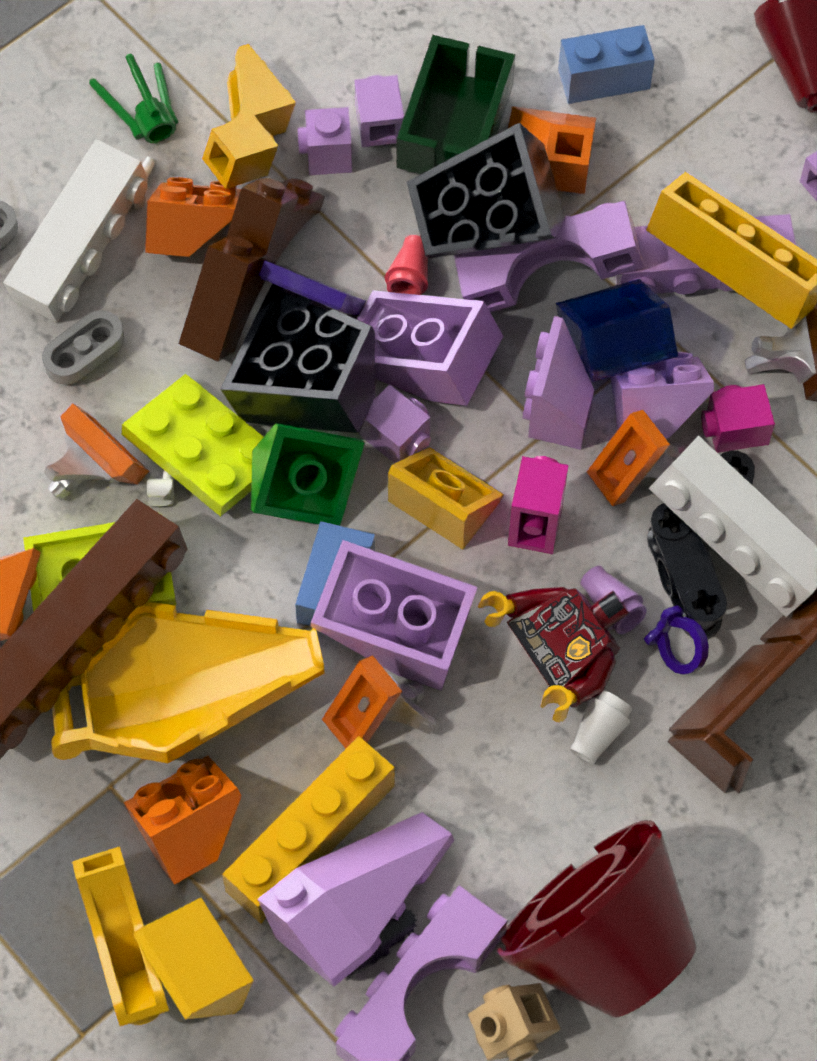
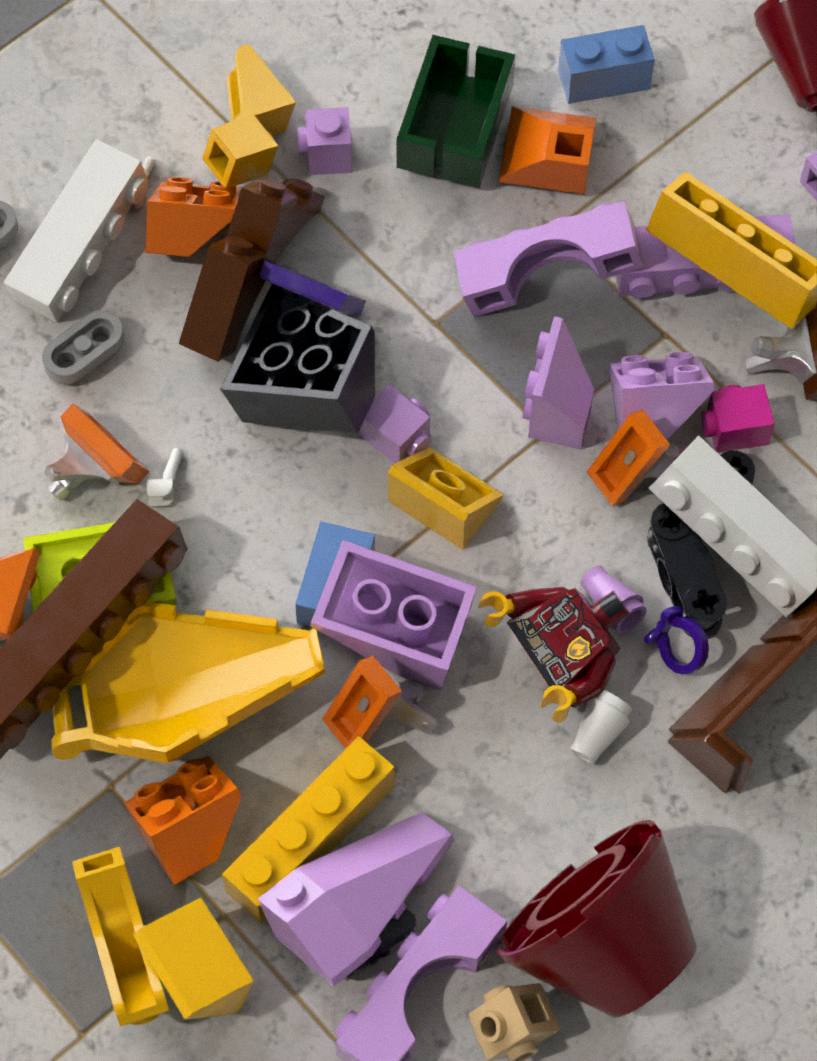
(153, 118): green plant -> none
(197, 443): neon yellow plate -> none
(303, 474): green slope -> none
(378, 109): lavender brick -> none
(409, 269): coral cone -> none
(431, 343): lavender slope -> none
(488, 197): black wedge -> none
(537, 504): dark pink brick -> none
(619, 329): clear blue piece -> none

